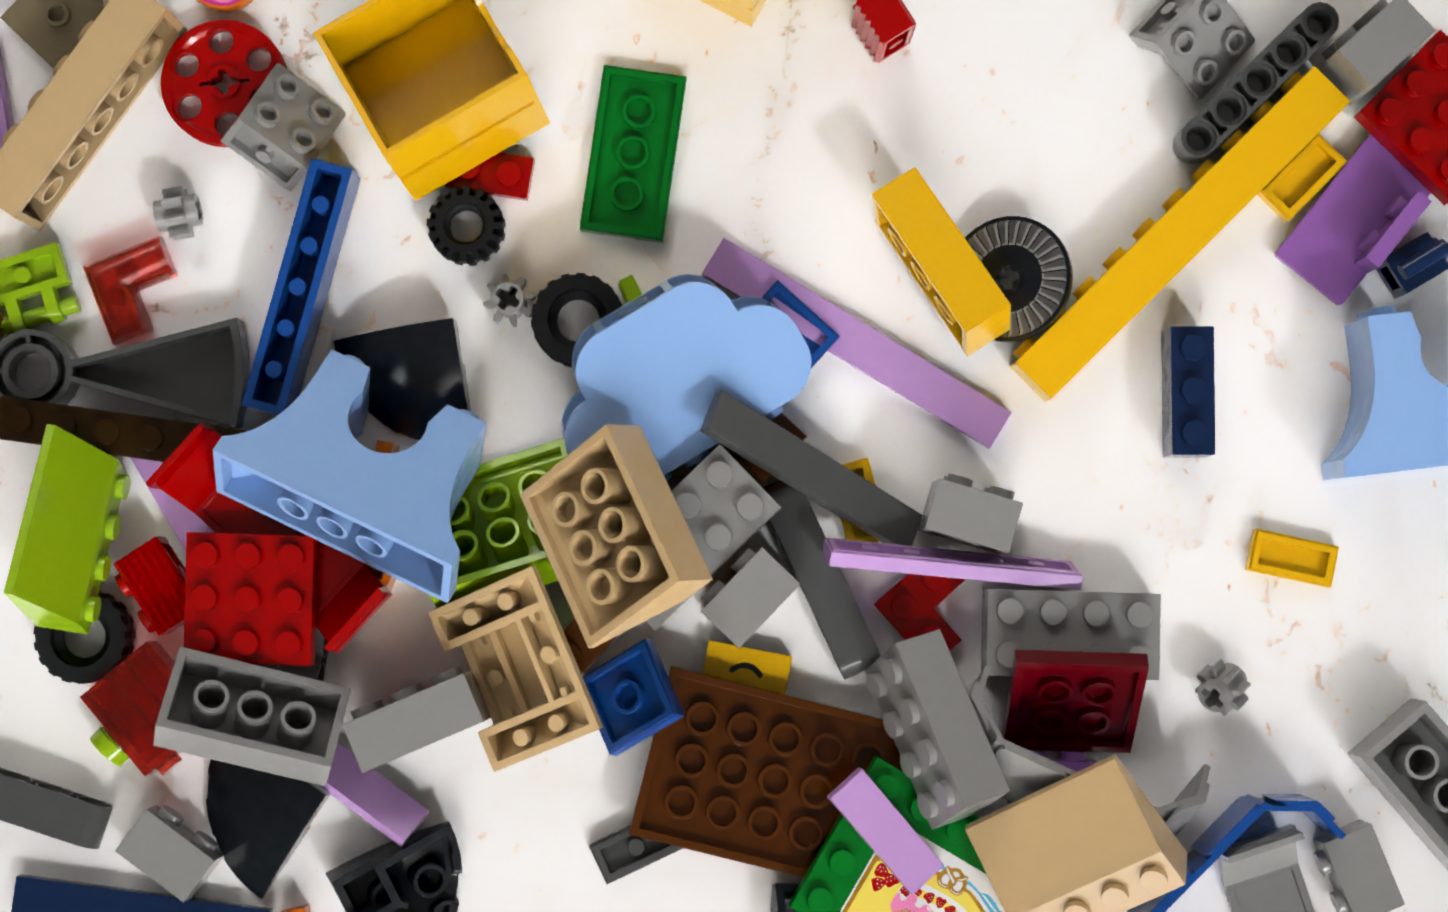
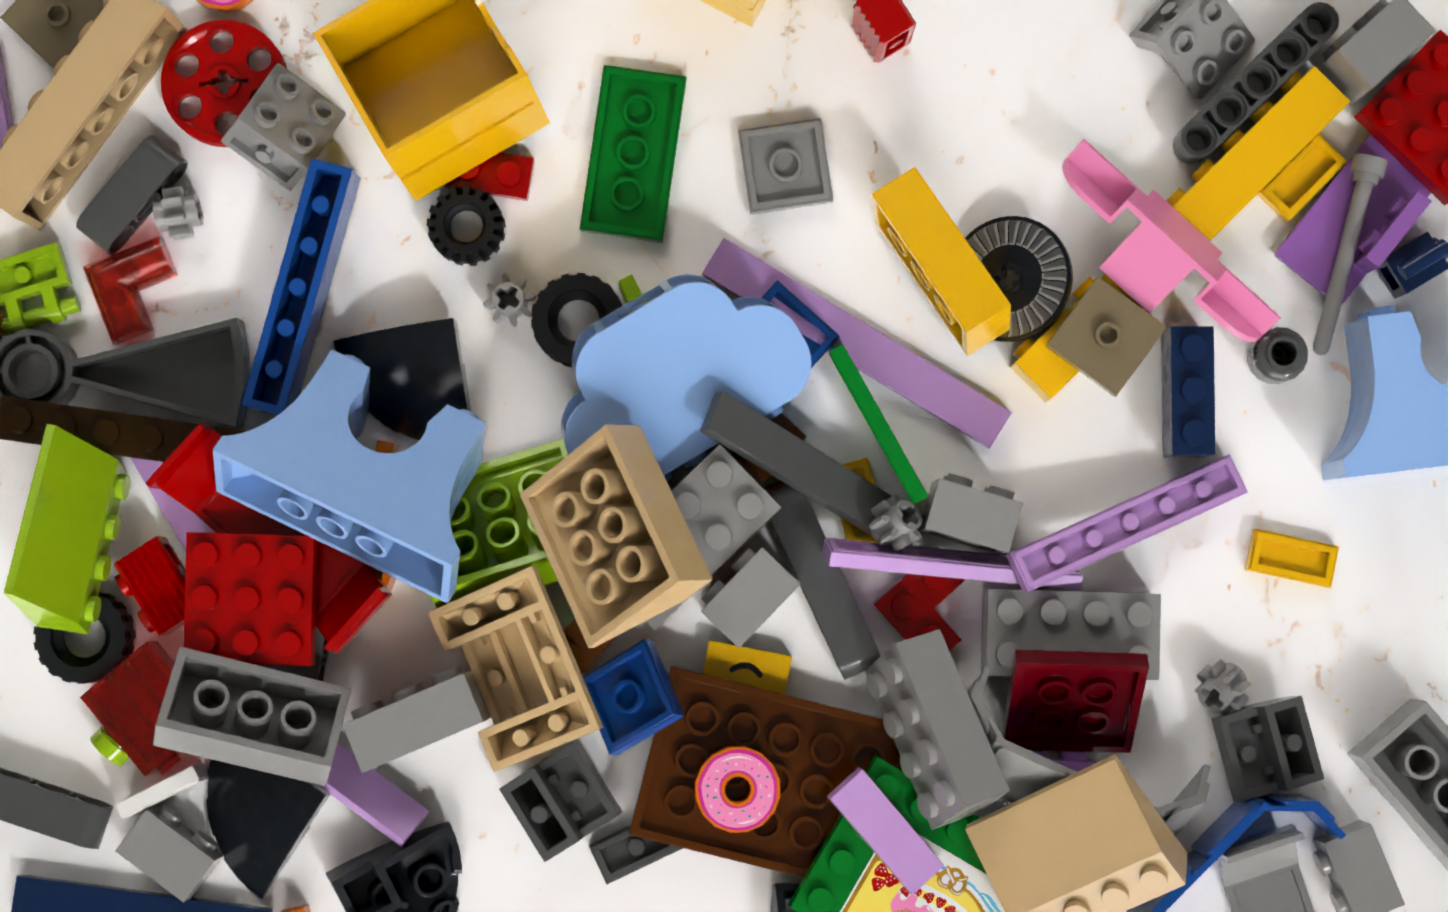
(130, 194): none -> dark grey beam
(162, 790): none -> white tile
(560, 800): none -> dark grey brick
(755, 807): none -> tile
(785, 166): none -> light grey tile
(877, 423): none -> green tile
(896, 523): none -> light grey gear
(1106, 336): none -> dark tan plate
(1126, 524): none -> lavender tile
(1163, 248): none -> bright pink piece
(1267, 748): none -> dark grey brick
(1290, 360): none -> dark grey head
(1366, 173): none -> light grey piece

